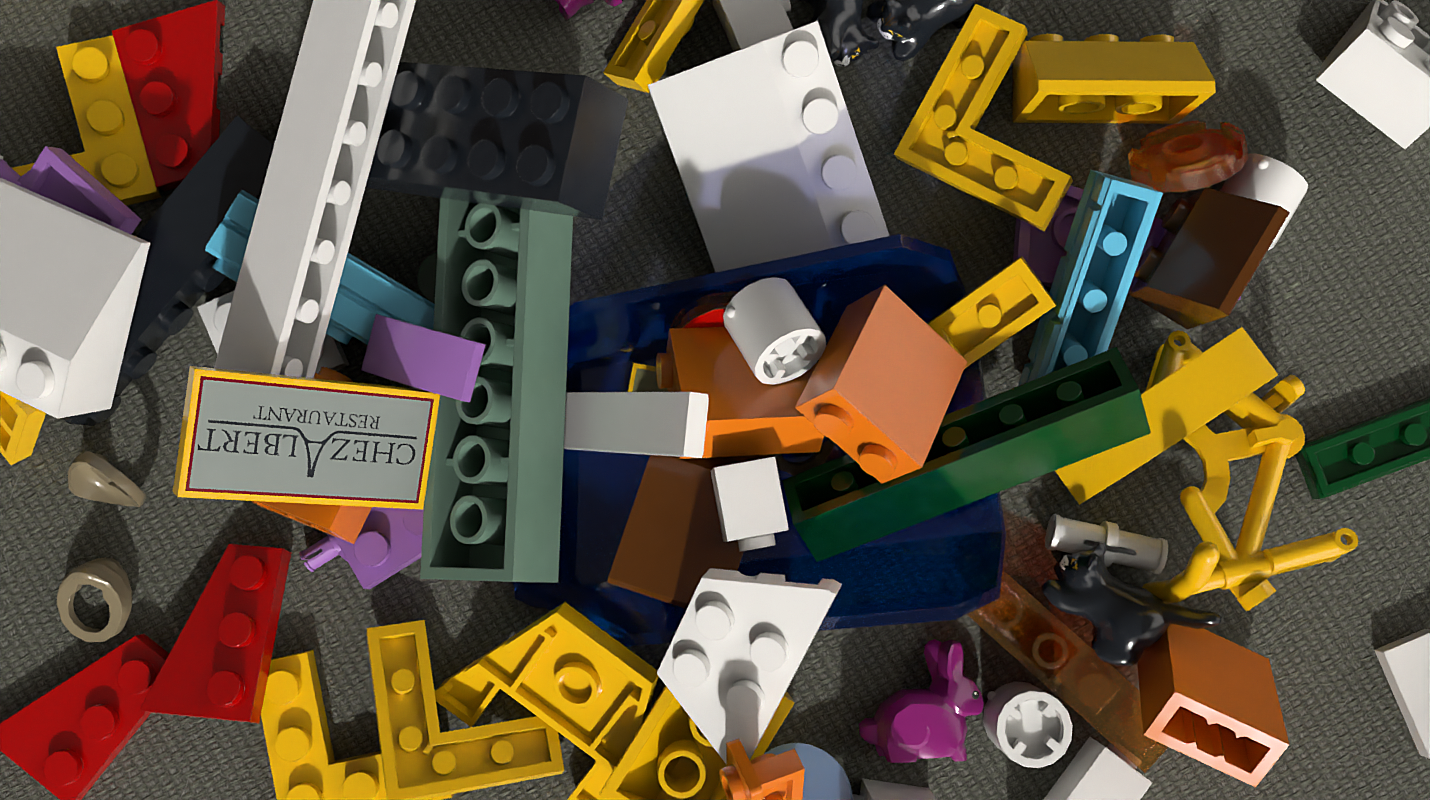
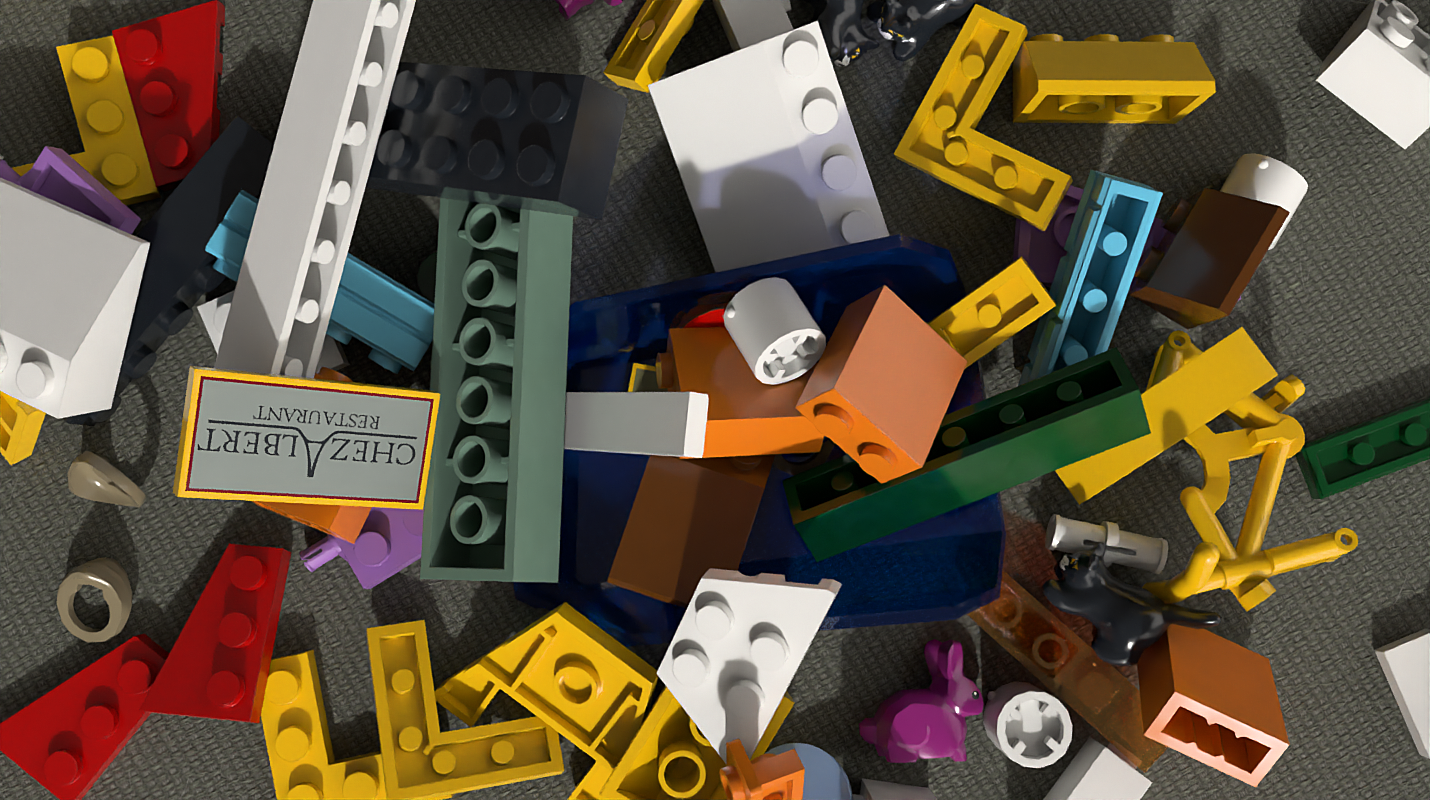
(423, 358): medium lavender slope -> none
(749, 502): white brick -> none
(1188, 156): clear orange tile -> none

